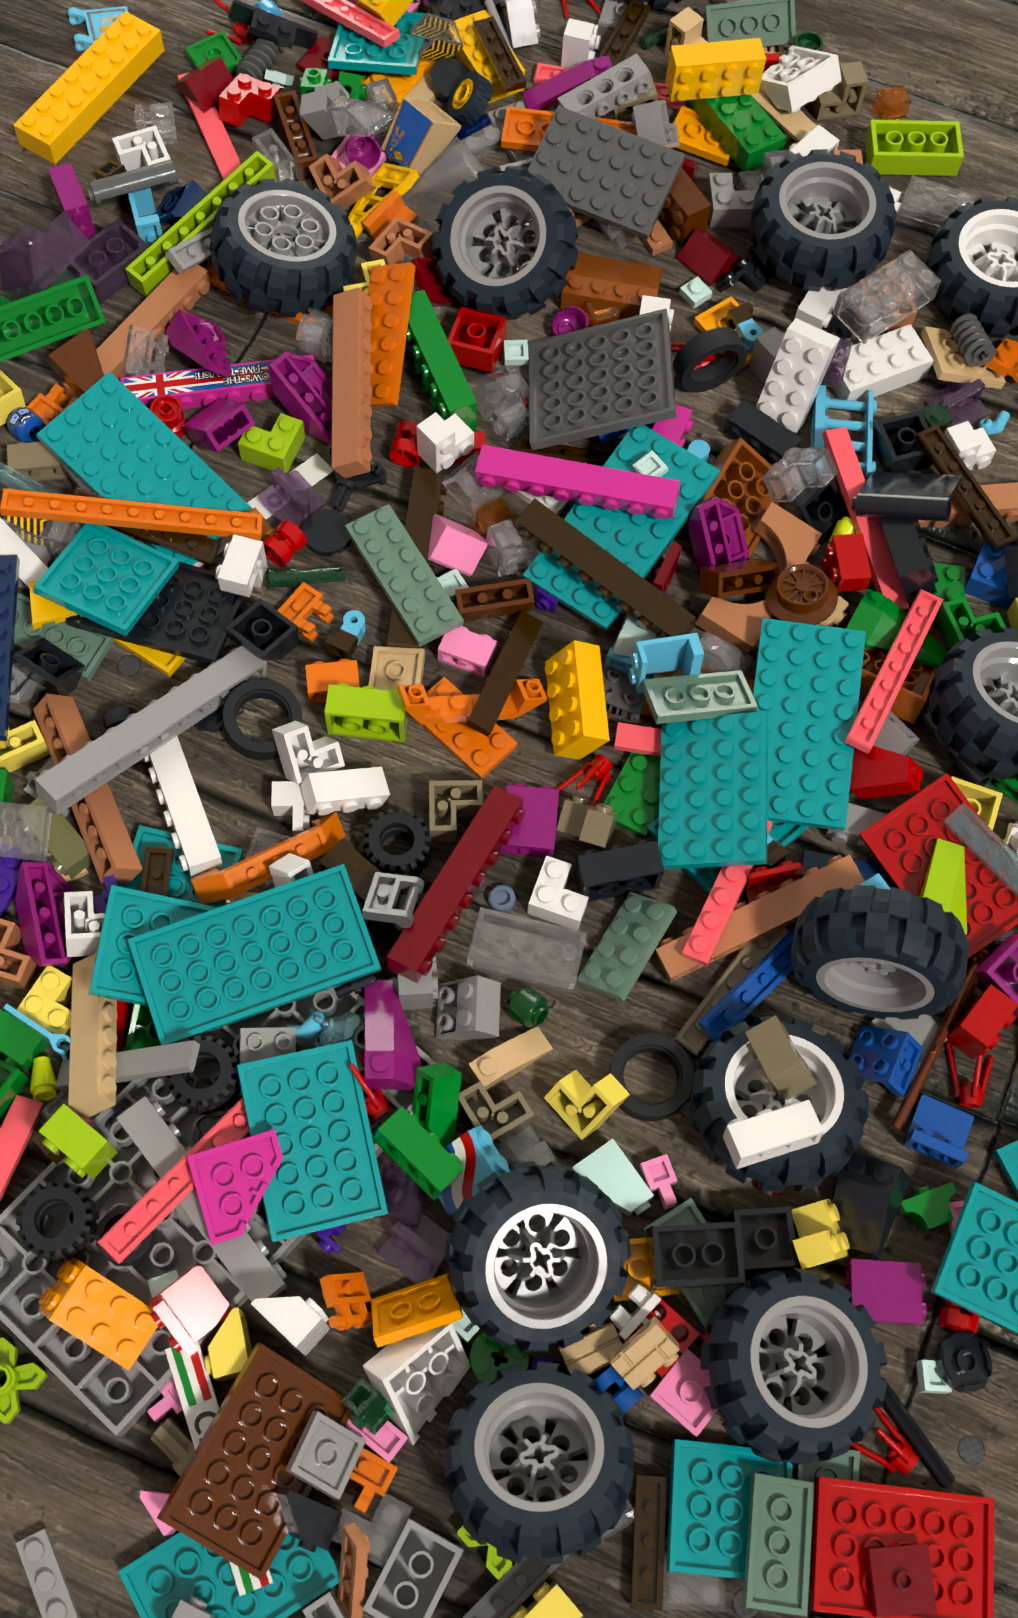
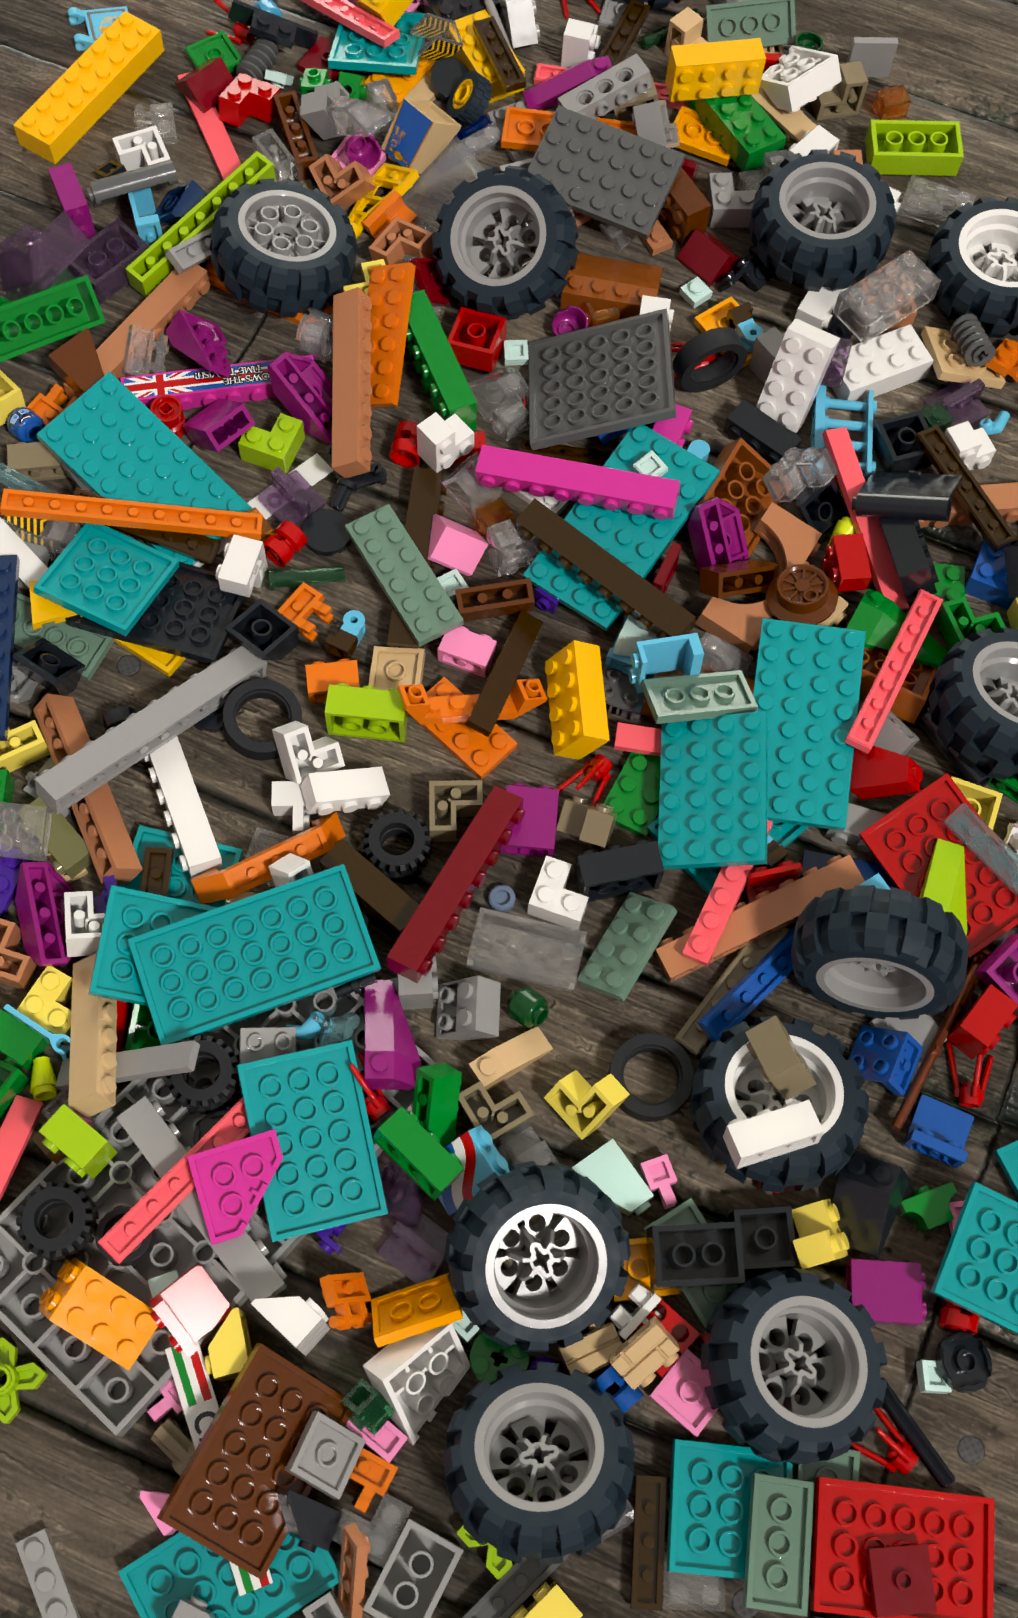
(384, 895): dark grey plate -> none
(874, 53): none -> light grey tile

